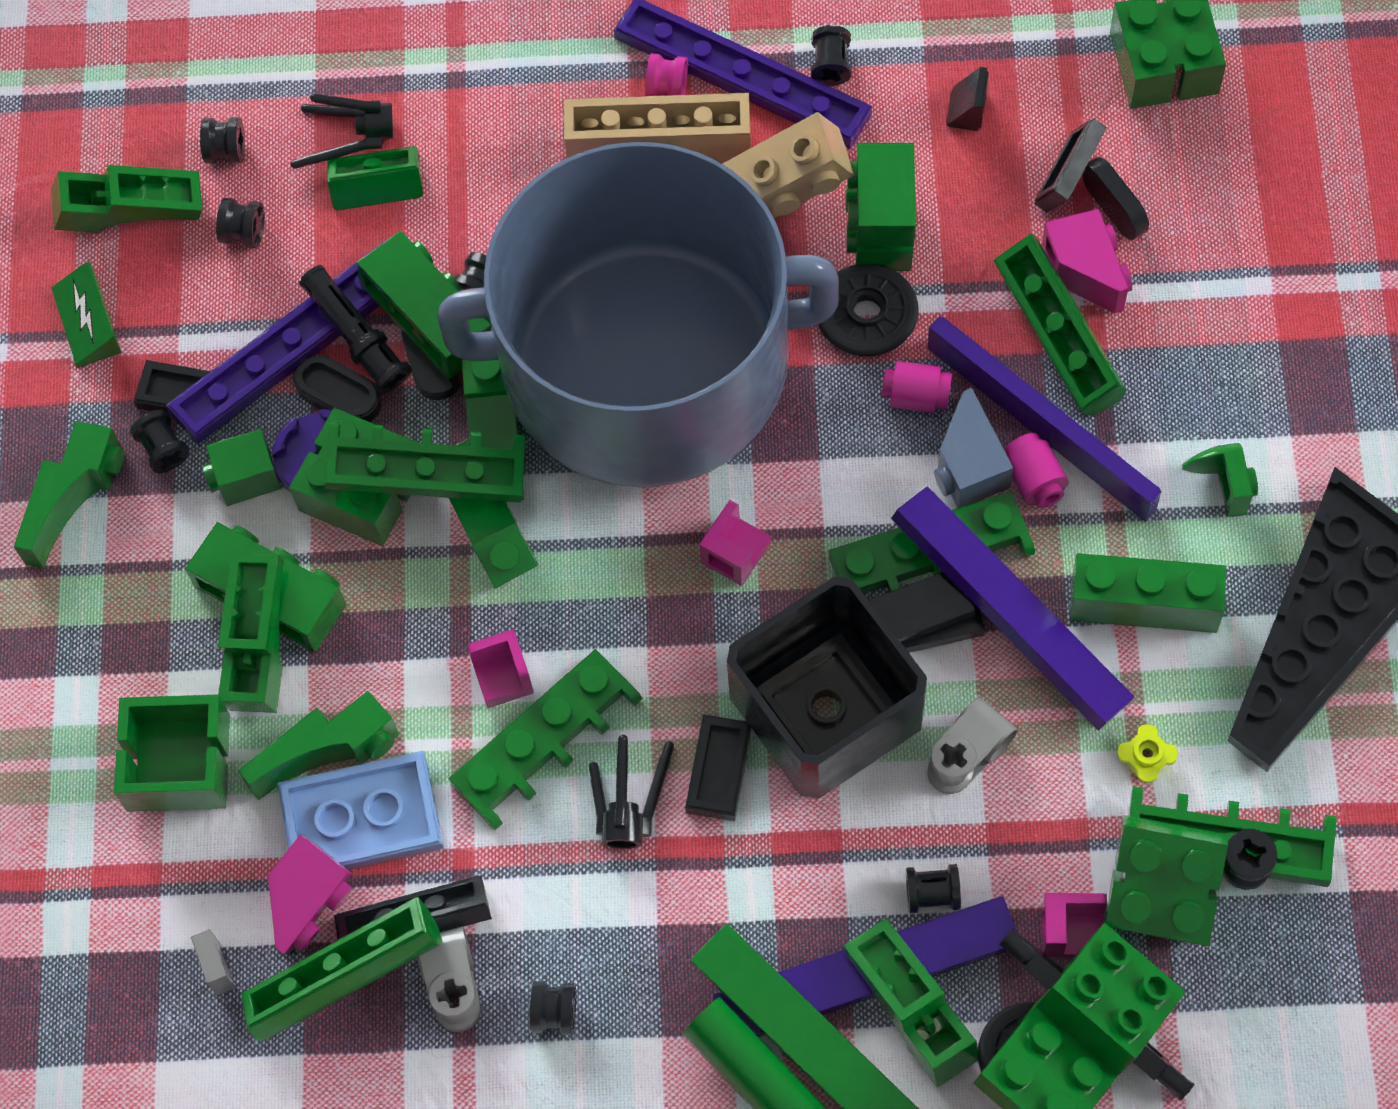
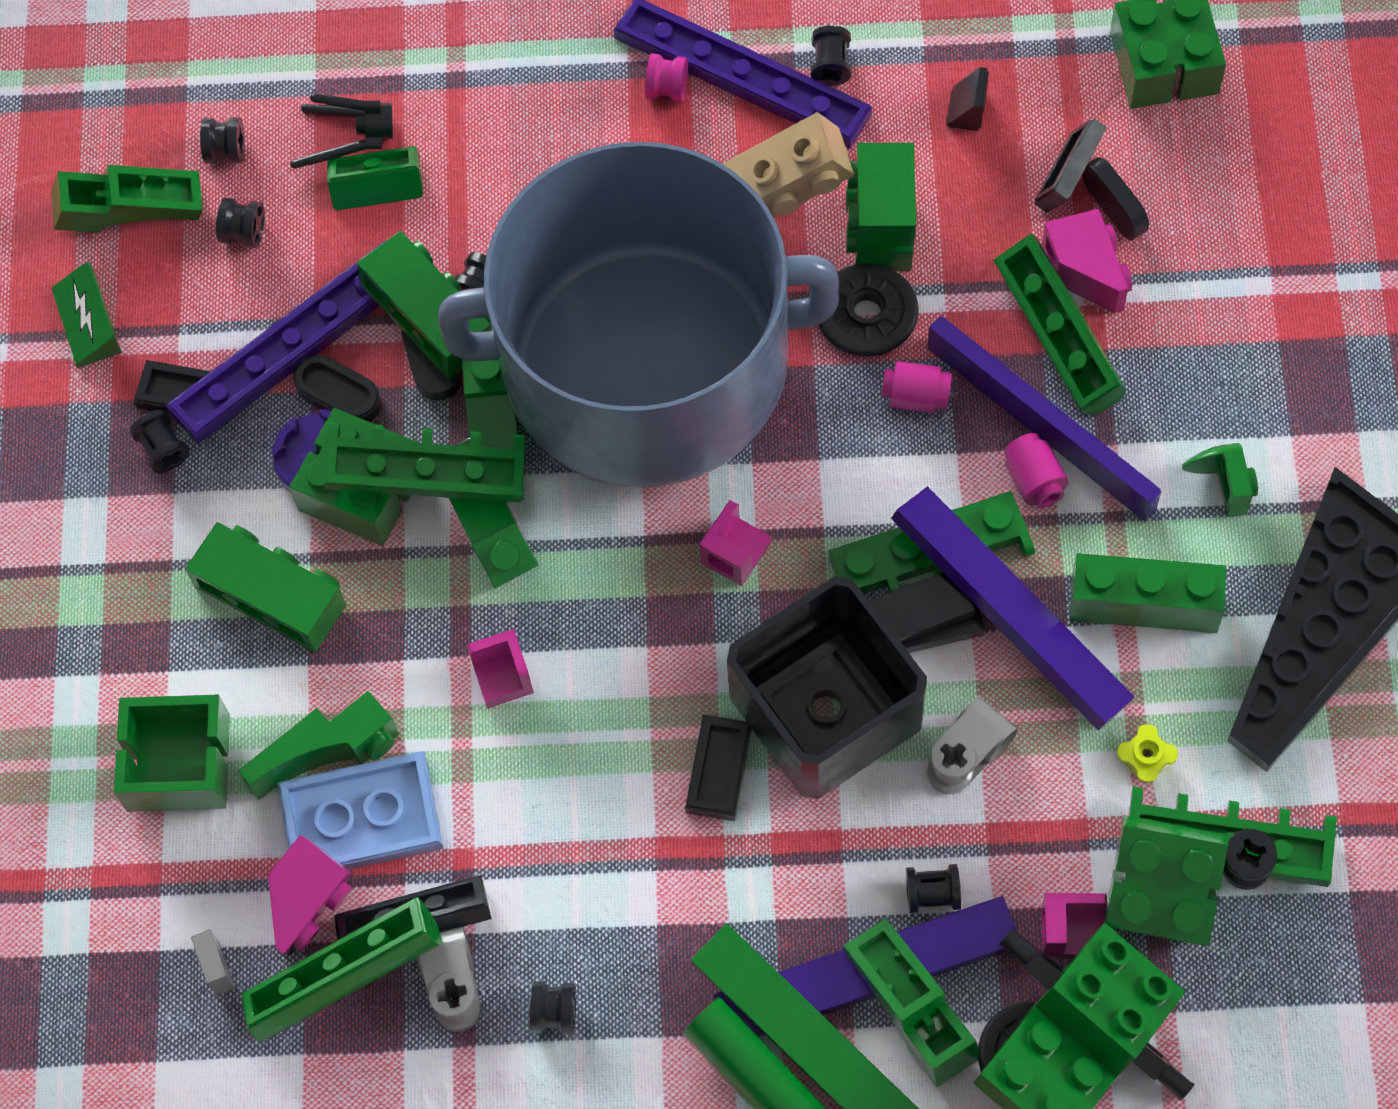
(63, 487): green slope -> none
(241, 468): green brick -> none
(251, 633): green slope -> none
(366, 345): black pin -> none
(540, 735): green hinge -> none
(622, 823): black plant -> none
(702, 123): tan brick -> none
(971, 456): sand blue slope -> none

